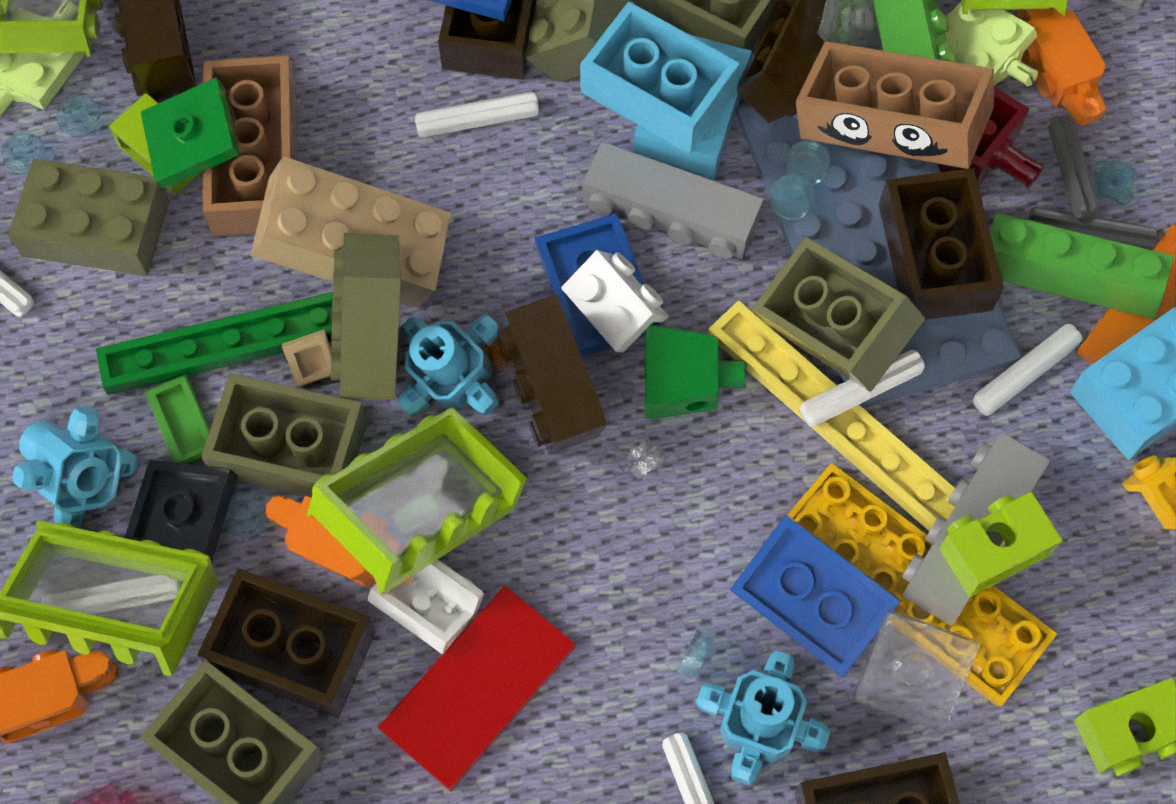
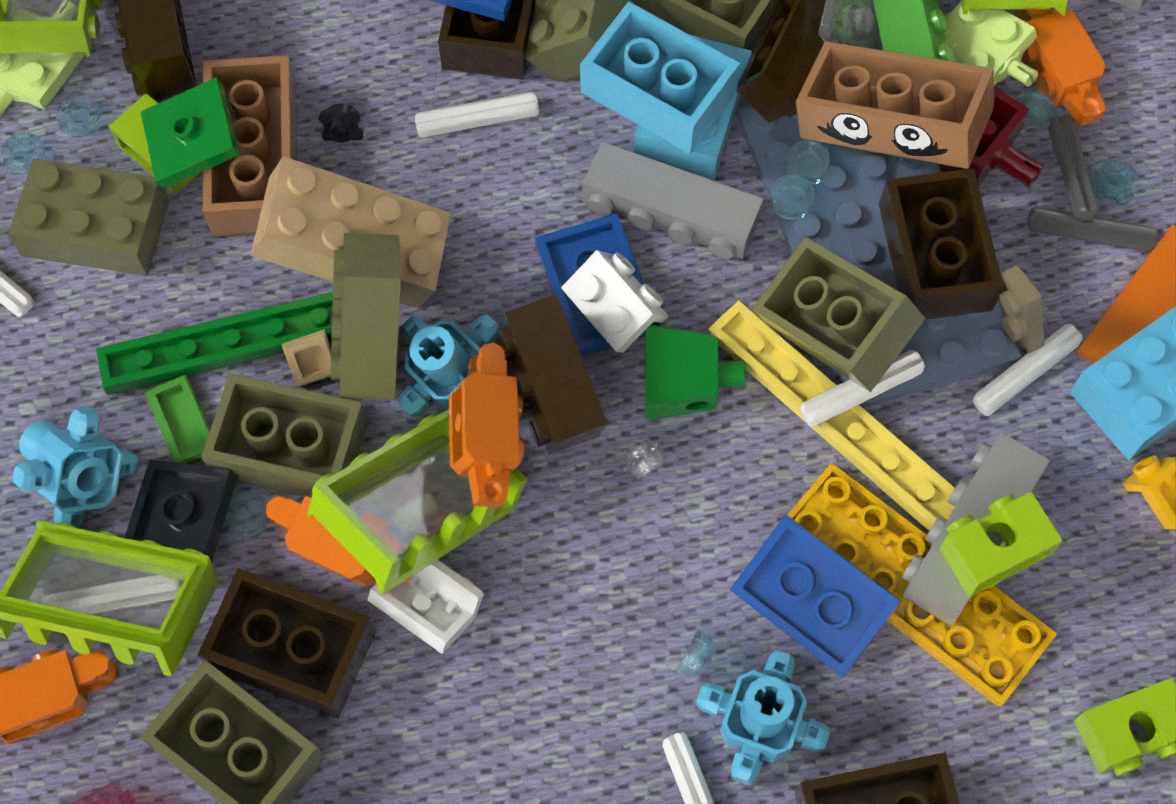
(340, 123): none -> black plate
(477, 688): red tile -> none
(486, 427): none -> orange hinge
(915, 670): clear plate -> none
(1022, 310): none -> dark tan plate
(1040, 108): none -> clear light blue plate
(1080, 266): bright green brick -> none

